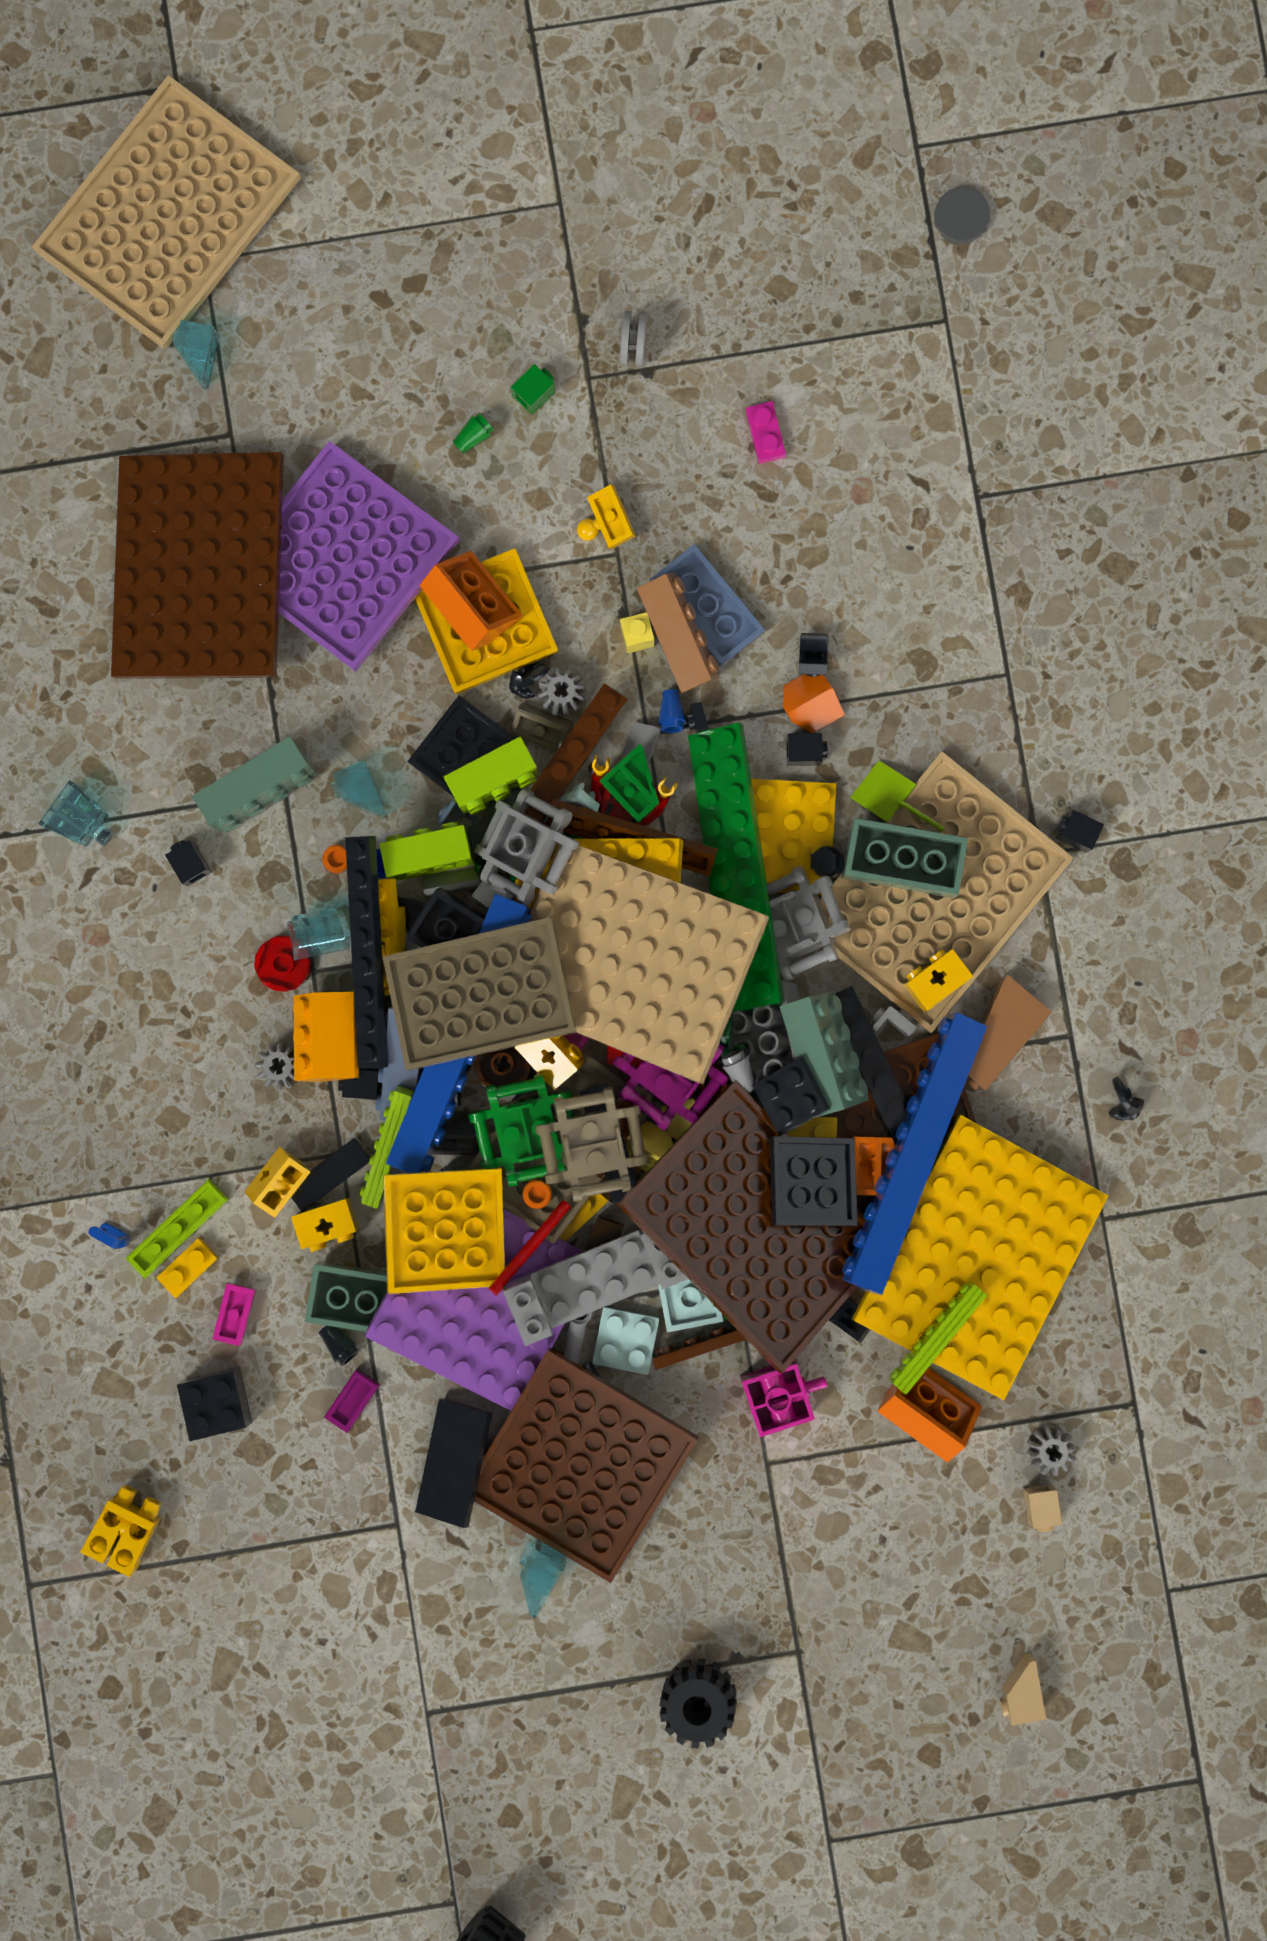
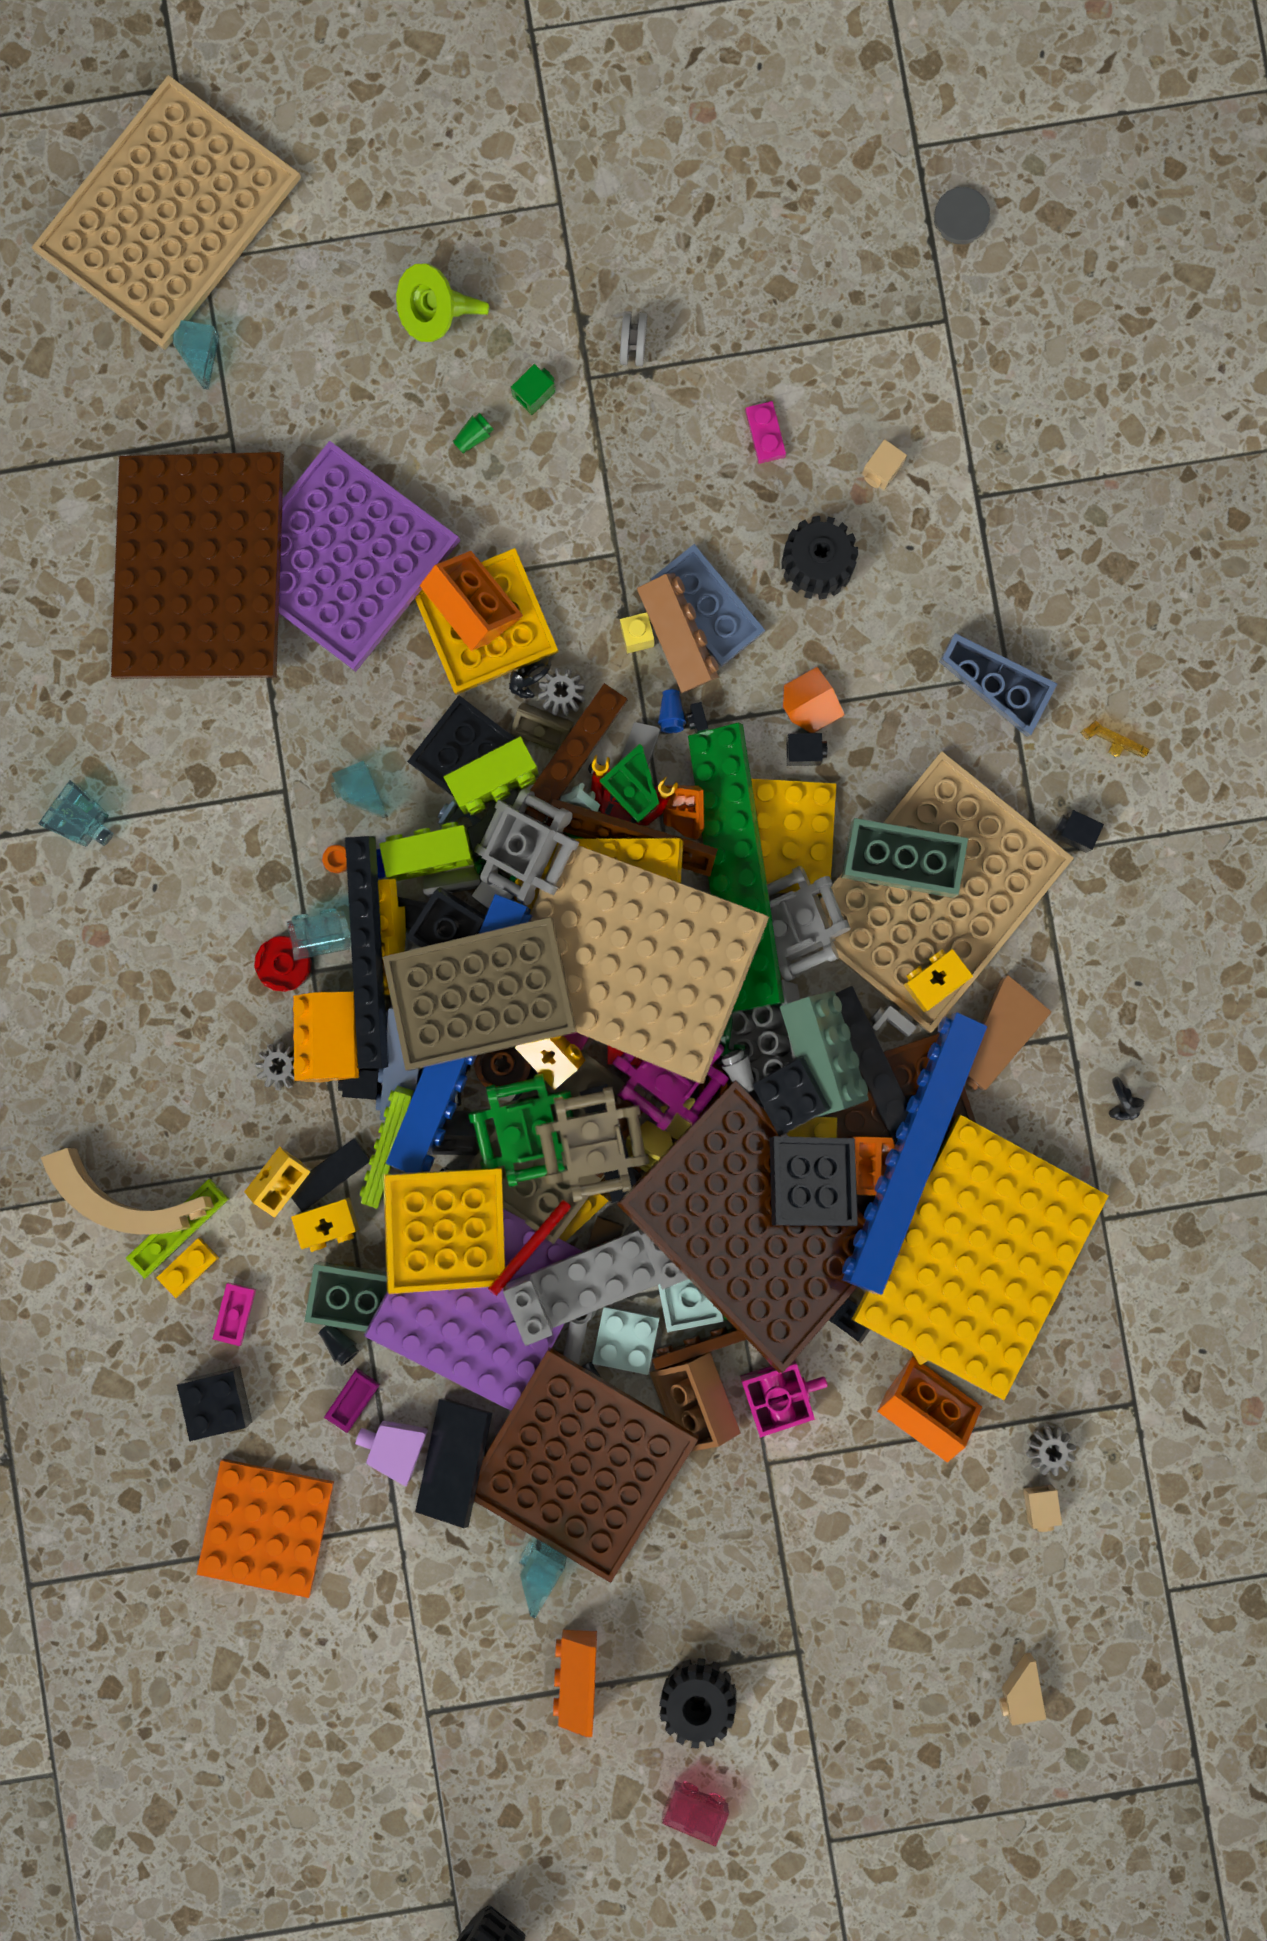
(81, 1192): none -> tan arch
(110, 1236): blue piece -> none
(129, 1523): yellow hips -> none
(187, 862): black brick -> none
(255, 785): sand green brick -> none
(265, 1528): none -> orange plate
(393, 1449): none -> lavender torso
(429, 304): none -> lime piece
(537, 1194): orange tile -> none
(576, 1681): none -> orange slope
(609, 518): yellow plate -> none
(685, 810): none -> orange slope
(695, 1812): none -> clear pink brick
(696, 1400): none -> medium nougat slope
(813, 572): none -> black wheel
(813, 654): black bracket -> none
(827, 861): black piece -> none
(883, 465): none -> tan brick
(885, 792): lime piece -> none
(937, 1337): lime piece -> none
(1001, 683): none -> sand blue wedge
(1118, 741): none -> clear yellow piece

